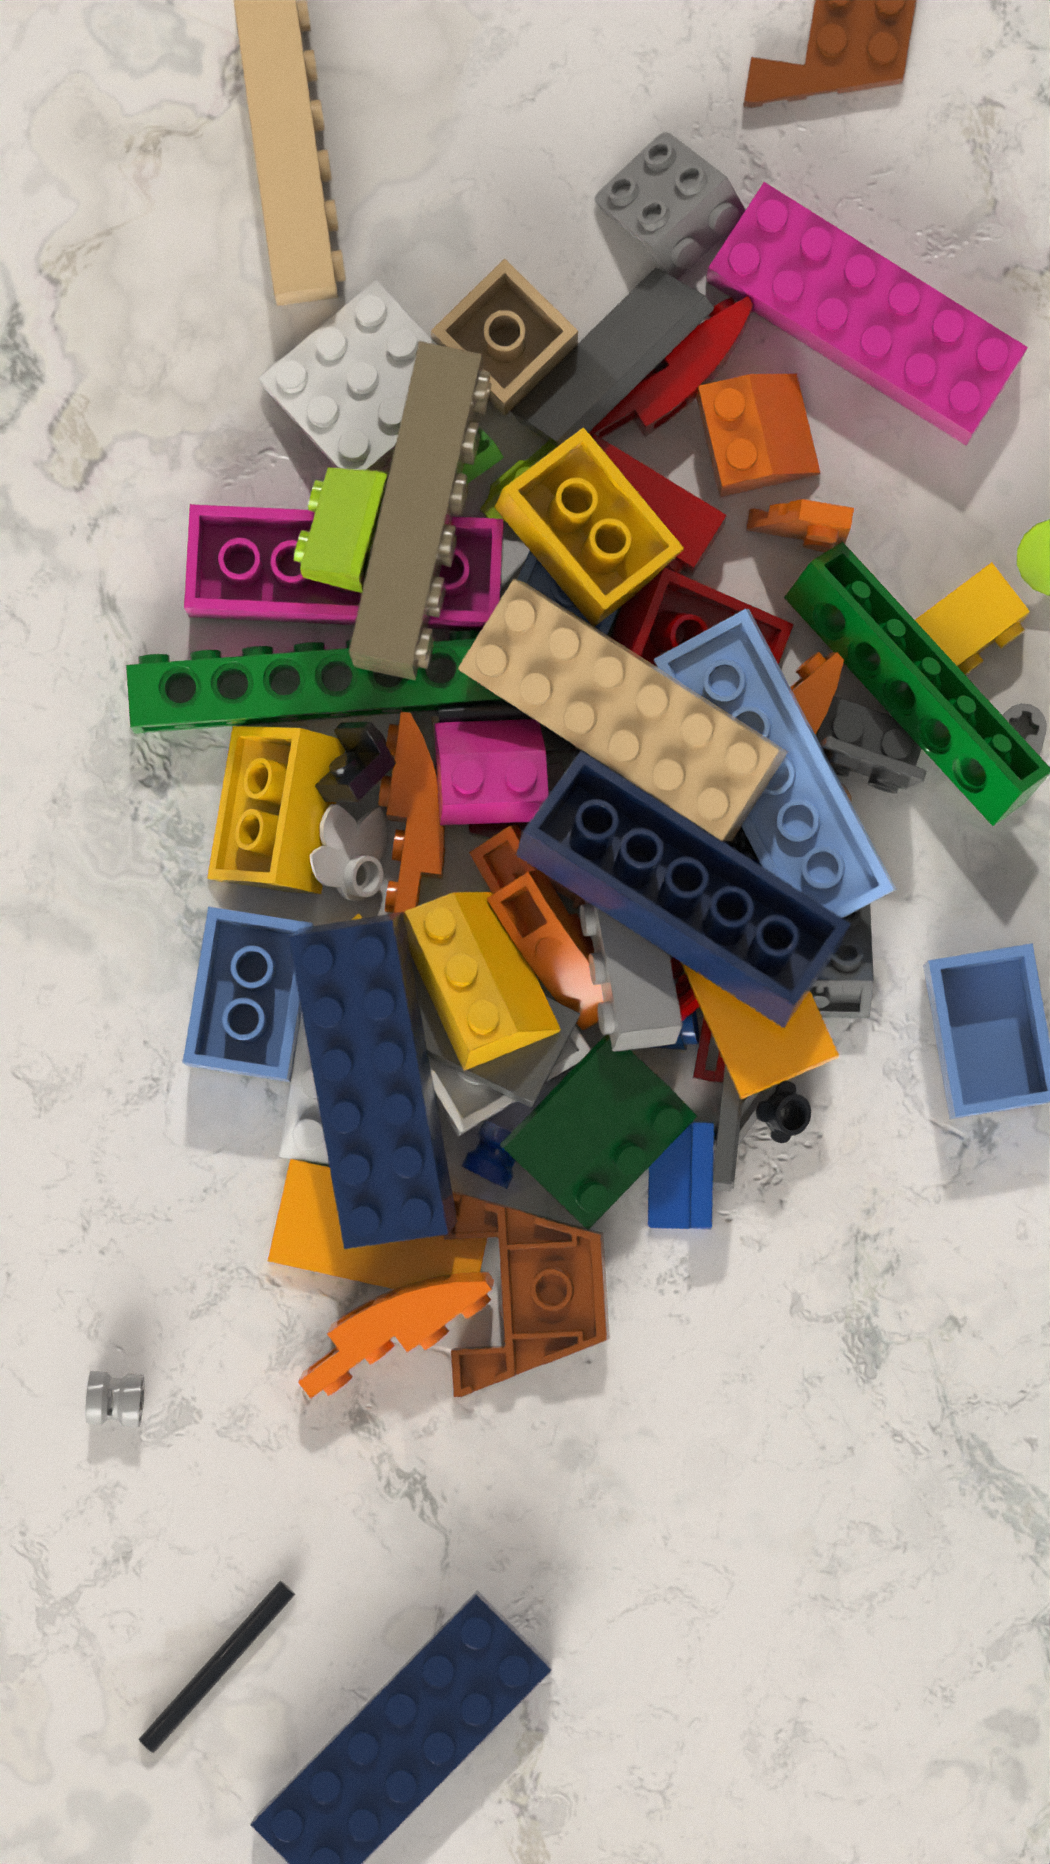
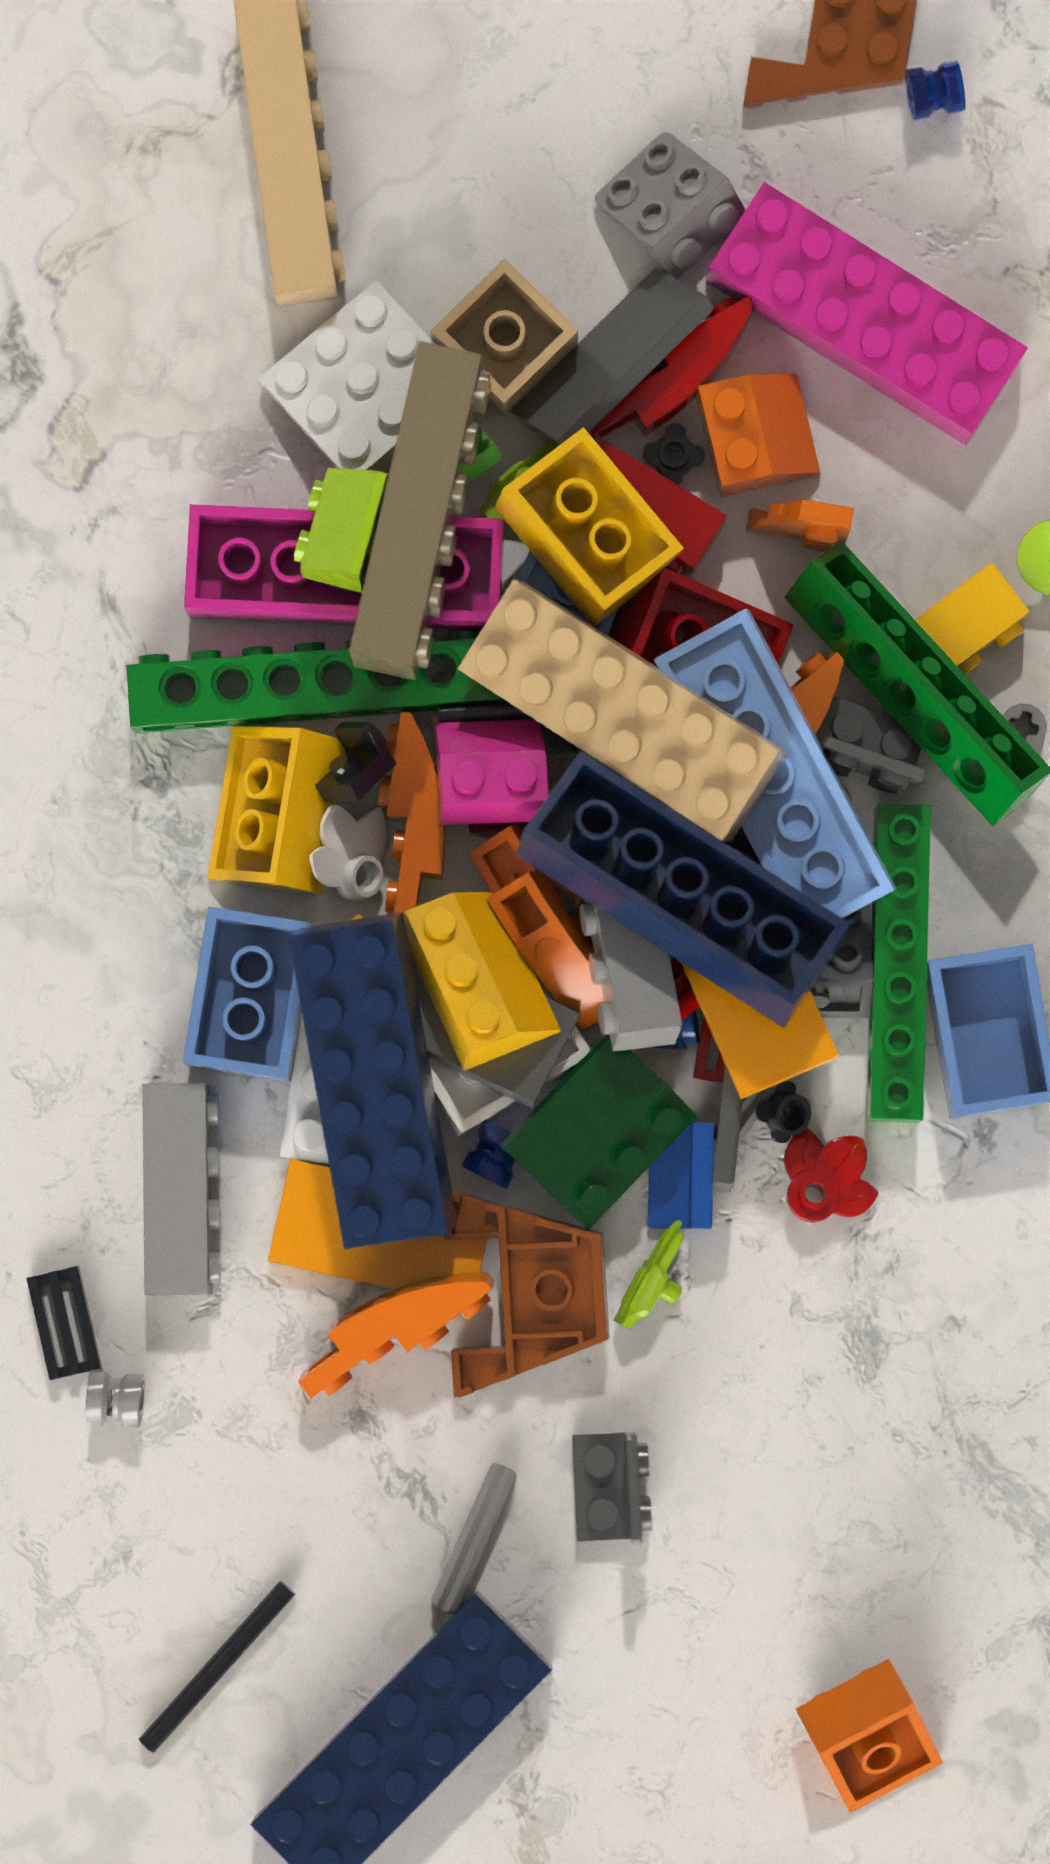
(54, 1280): none -> black tile
(178, 1189): none -> light grey brick
(473, 1538): none -> light grey axle
(608, 1487): none -> dark grey bracket
(652, 1280): none -> lime piece
(674, 439): none -> black plate
(831, 1170): none -> red plate
(869, 1735): none -> orange slope
(899, 967): none -> green brick
(933, 90): none -> clear blue wheel

